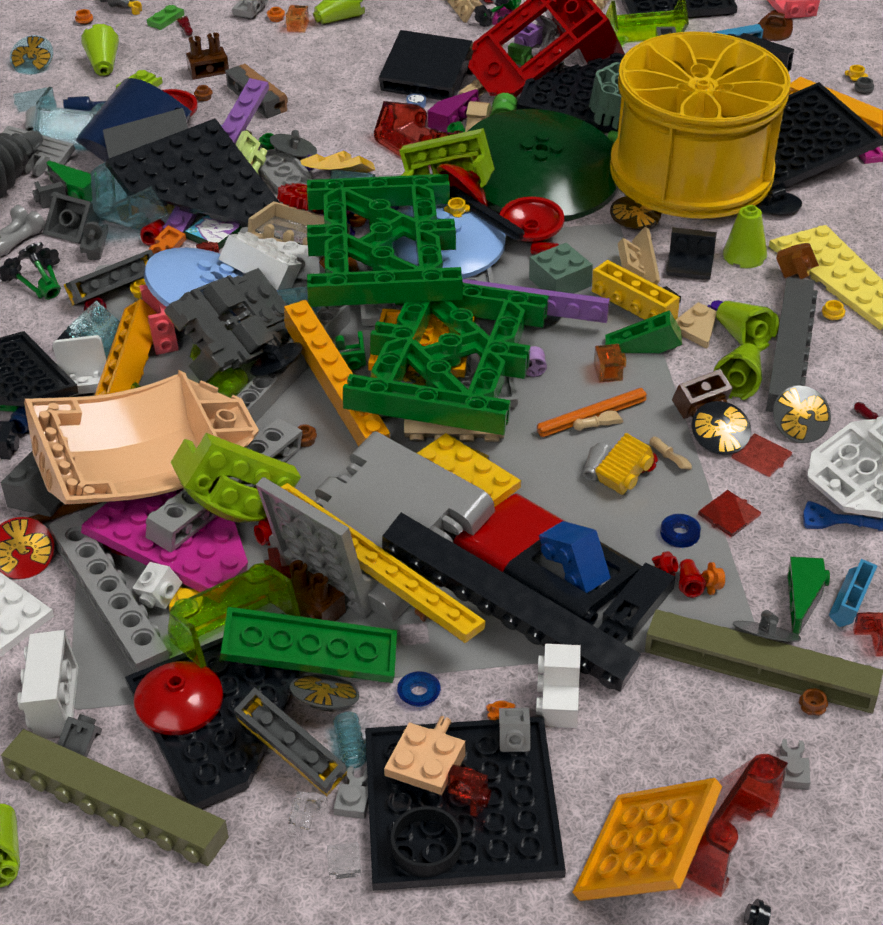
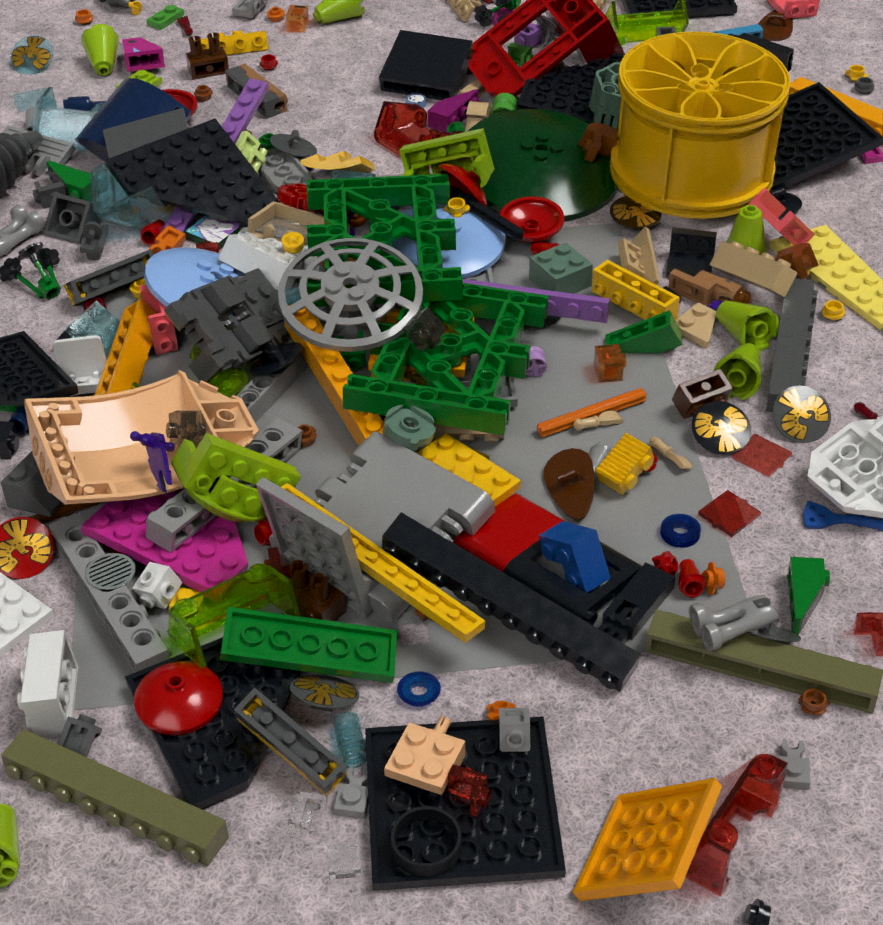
(110, 571): none -> light grey sticker
(142, 54): none -> dark pink slope
(158, 459): none -> dark purple piece
(185, 426): none -> clear smoke brick
(240, 42): none -> yellow bracket
(268, 62): none -> red plate
(293, 242): none -> yellow tile
(349, 299): none -> light grey dish
(398, 422): none -> sand green plate
(424, 329): none -> clear smoke brick
(559, 685): white brick -> none
(571, 481): none -> reddish brown shield
(598, 139): none -> dark orange brick
(707, 288): none -> medium nougat plate
(715, 627): none -> light grey piece
(754, 268): none -> tan brick
(790, 225): none -> coral panel
(844, 613): dark azure piece -> none

